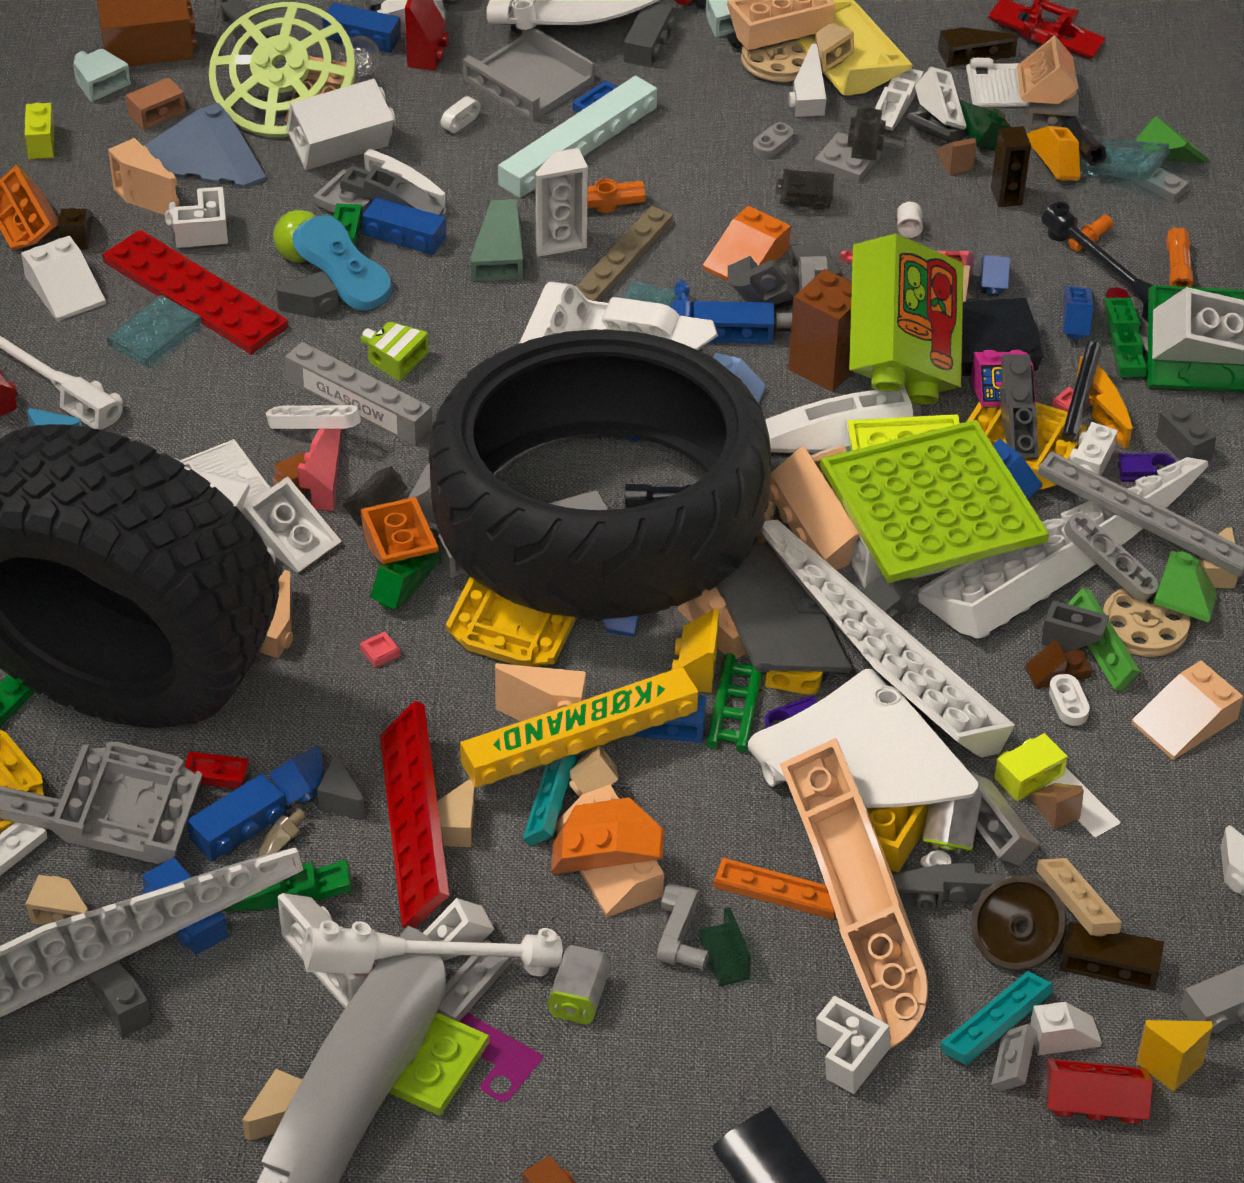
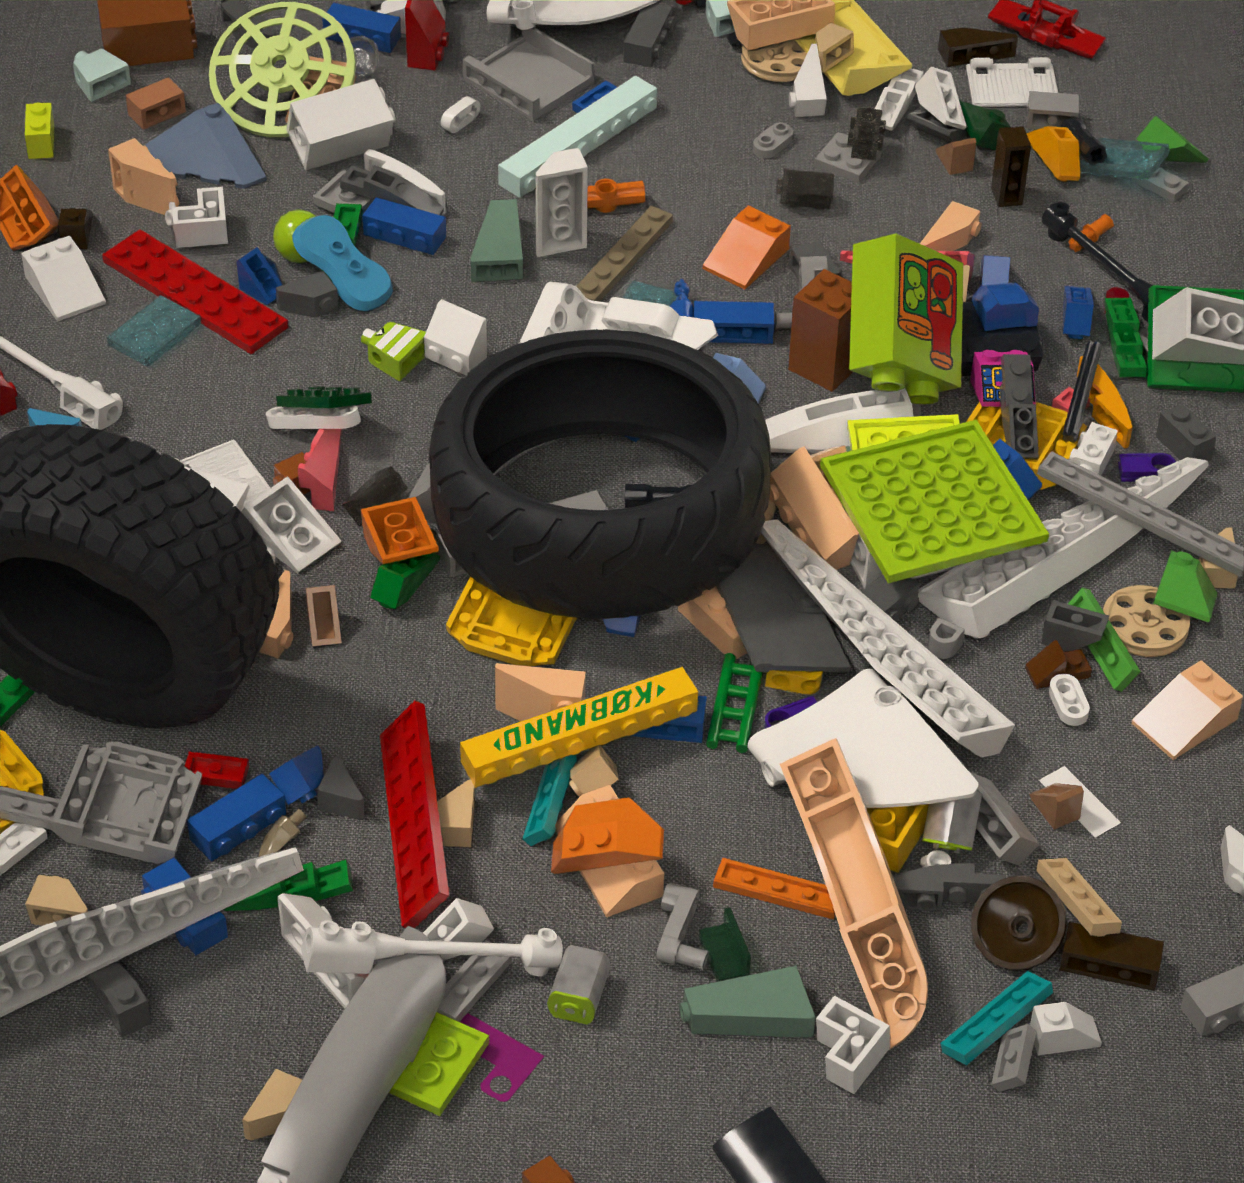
(258, 276): none -> blue slope
(320, 398): none -> dark green plate
(323, 615): none -> medium nougat slope
(348, 386): light grey brick -> none
(380, 649): coral tile -> none
(456, 338): none -> white slope
(699, 650): yellow slope -> none
(751, 1006): none -> sand green slope
(763, 282): dark grey brick -> none
(909, 219): white wheel -> none
(945, 639): none -> light grey plate
(953, 228): none -> light nougat slope
(1005, 306): none -> blue slope
(1030, 766): neon yellow brick -> none
(1048, 74): light nougat slope -> none
(1098, 1090): red slope -> none
(1108, 560): light grey beam -> none
(1173, 1049): yellow slope -> none
(1179, 257): orange axle -> none

